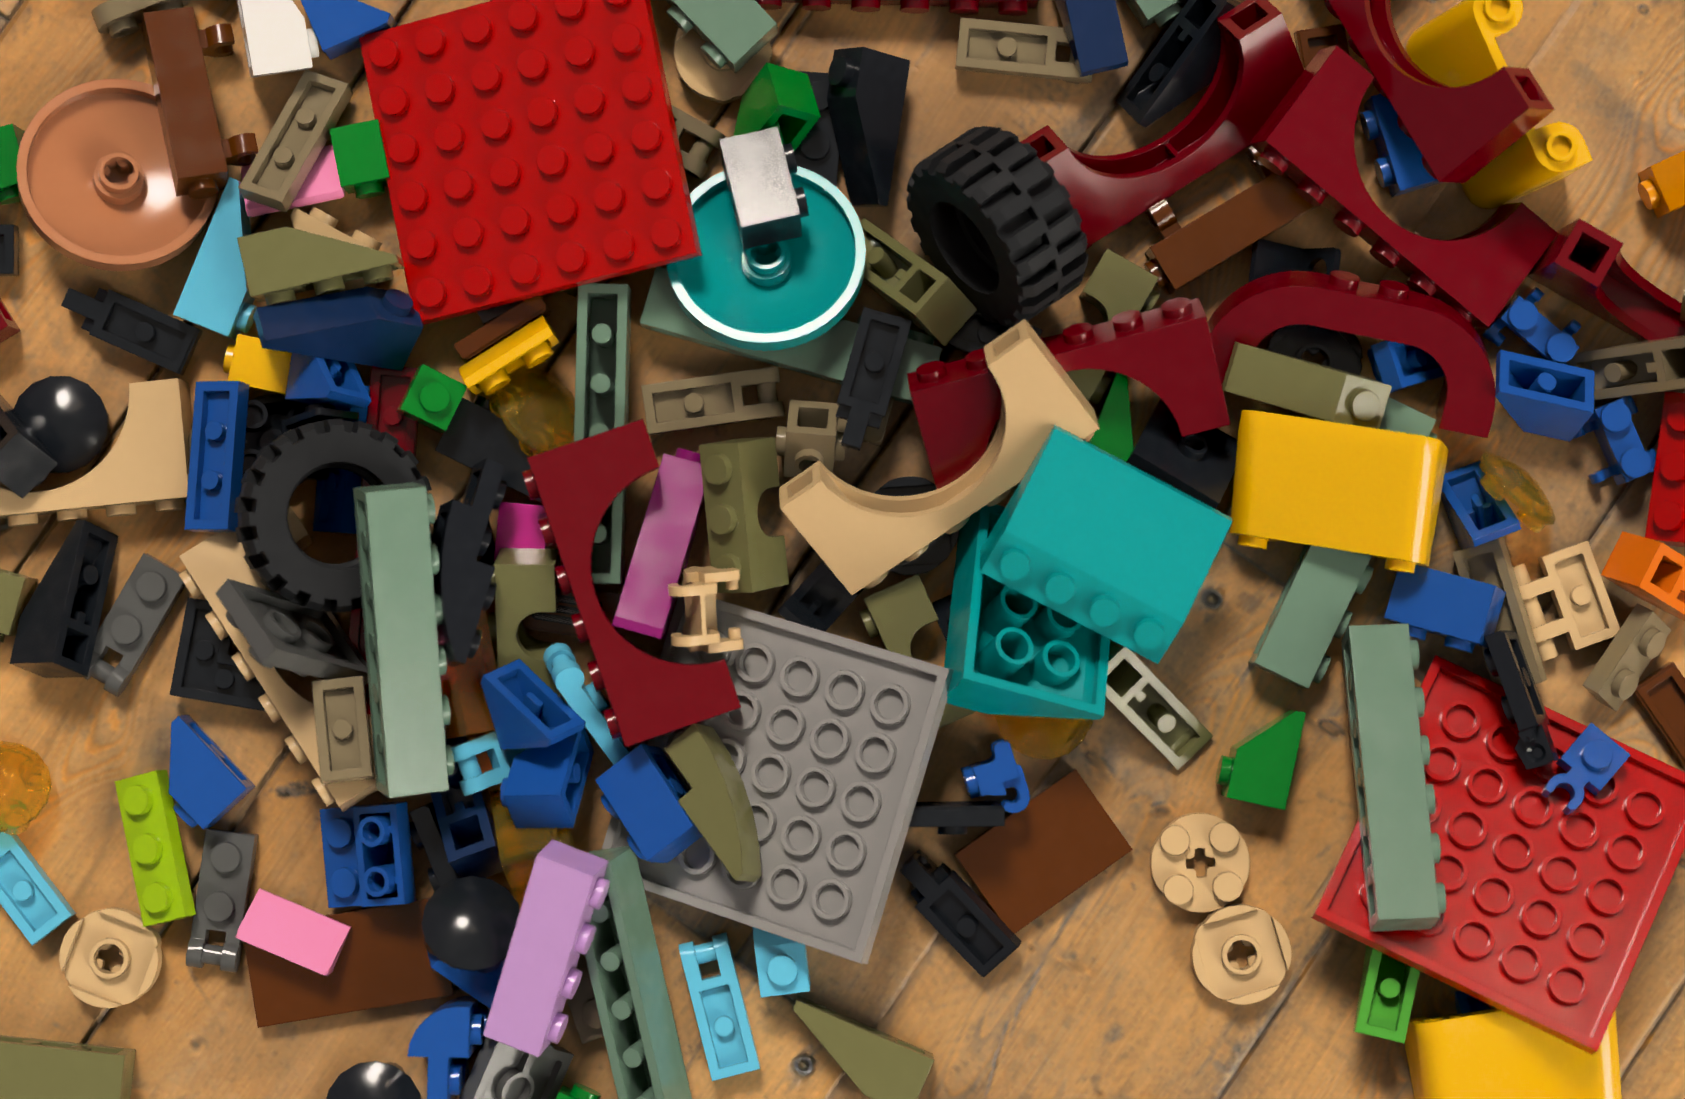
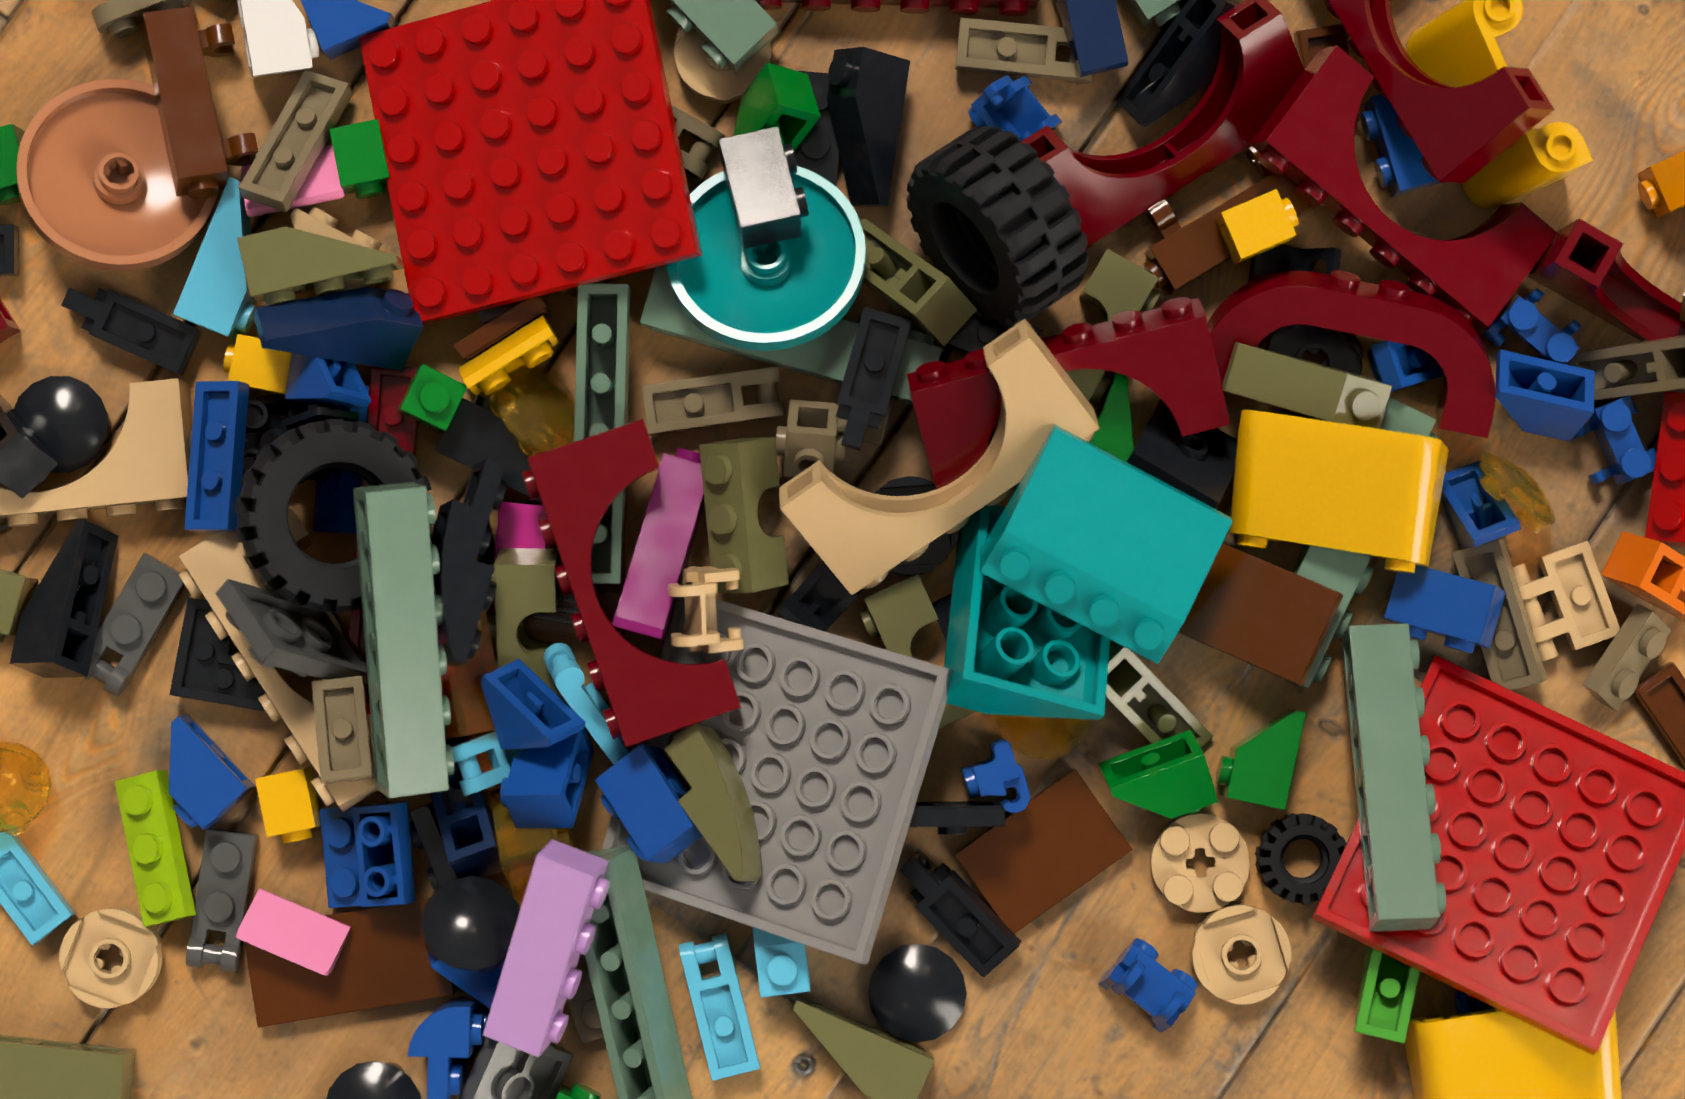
(289, 804): none -> yellow brick
(917, 992): none -> black dish
(1011, 108): none -> blue piece
(1150, 985): none -> blue piece
(1162, 776): none -> green slope
(1257, 225): none -> yellow brick
(1261, 614): none -> reddish brown tile
(1272, 850): none -> black tyre
(1522, 701): black hinge -> none
(1588, 764): blue plate -> none

